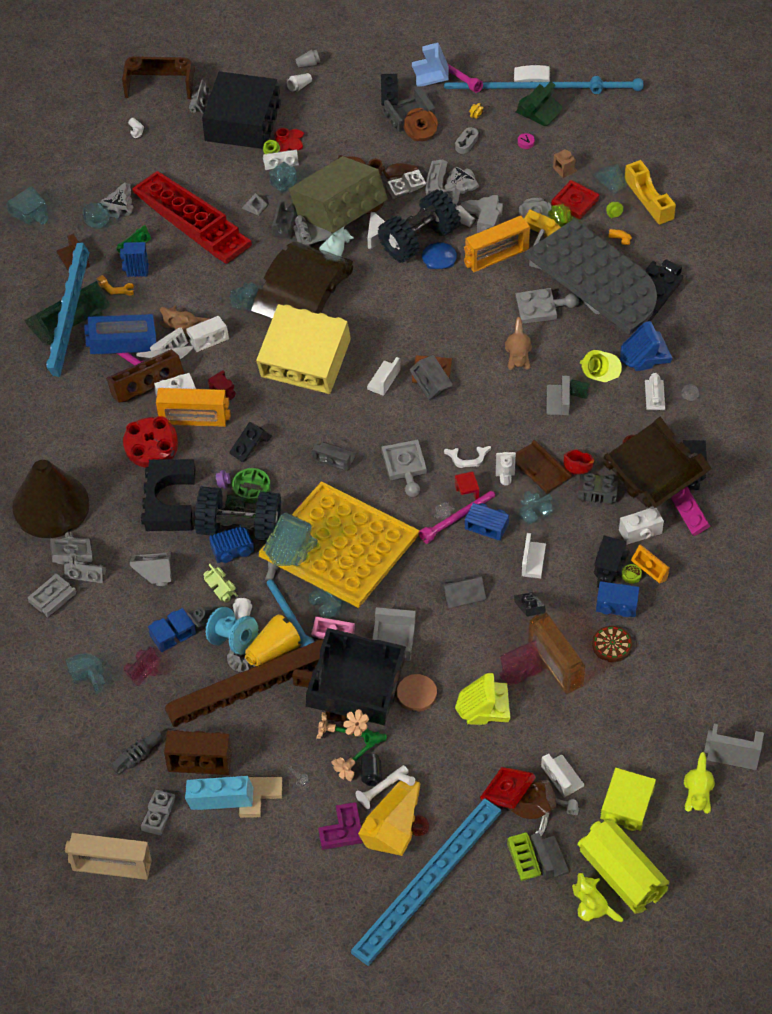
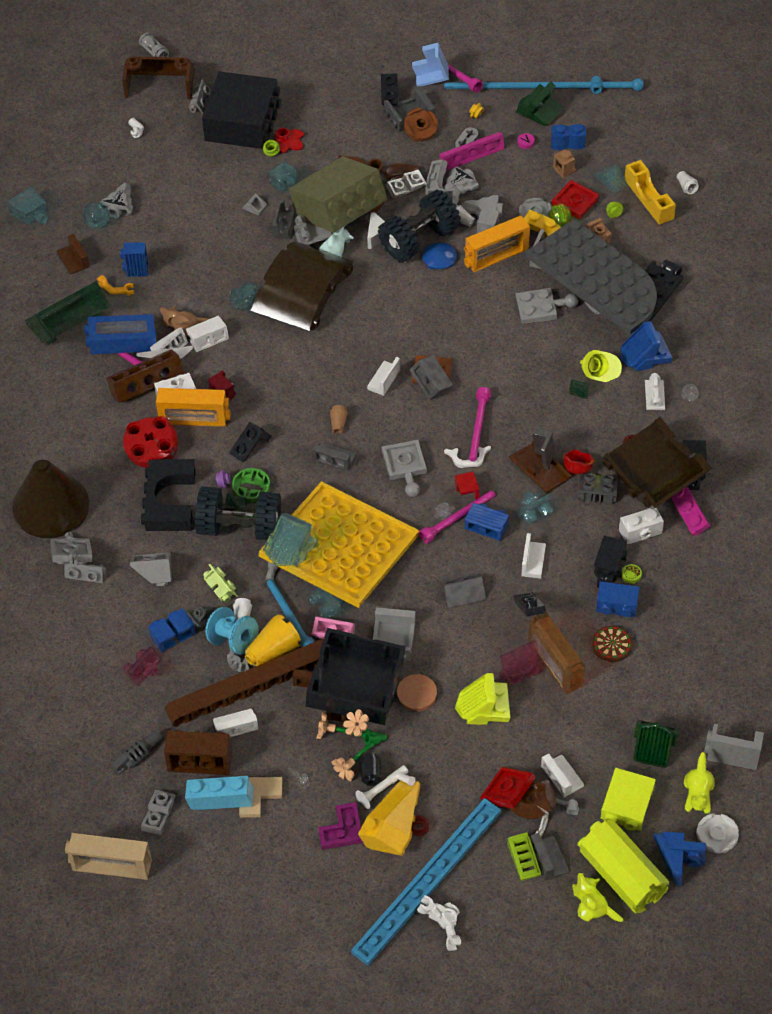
(51, 595): light grey plate -> none
(68, 309): dark azure plate -> none
(86, 667): clear light blue brick -> none
(140, 235): green hinge -> none
(149, 42): none -> light grey piece
(193, 216): red slope -> none
(231, 544): blue brick -> none
(236, 723): none -> white panel
(274, 159): white hinge -> none
(297, 82): white cone -> none
(304, 348): light yellow brick -> none
(310, 58): light grey cone -> none
(338, 418): none -> medium nougat cone
(446, 917): none -> white piece
(473, 150): none -> dark pink plate
(483, 396): none -> dark pink piece
(505, 466): white hinge -> none
(518, 345): medium nougat animal -> none
(532, 73): white slope -> none
(544, 445): none -> flat silver panel
(559, 398): light grey panel -> none
(568, 137): none -> blue brick
(600, 229): none -> medium nougat brick
(620, 234): light orange arm -> none
(650, 564): light orange slope -> none
(654, 743): none -> dark green piece
(677, 851): none -> blue piece
(687, 182): none -> white cone
(718, 833): none -> white tile

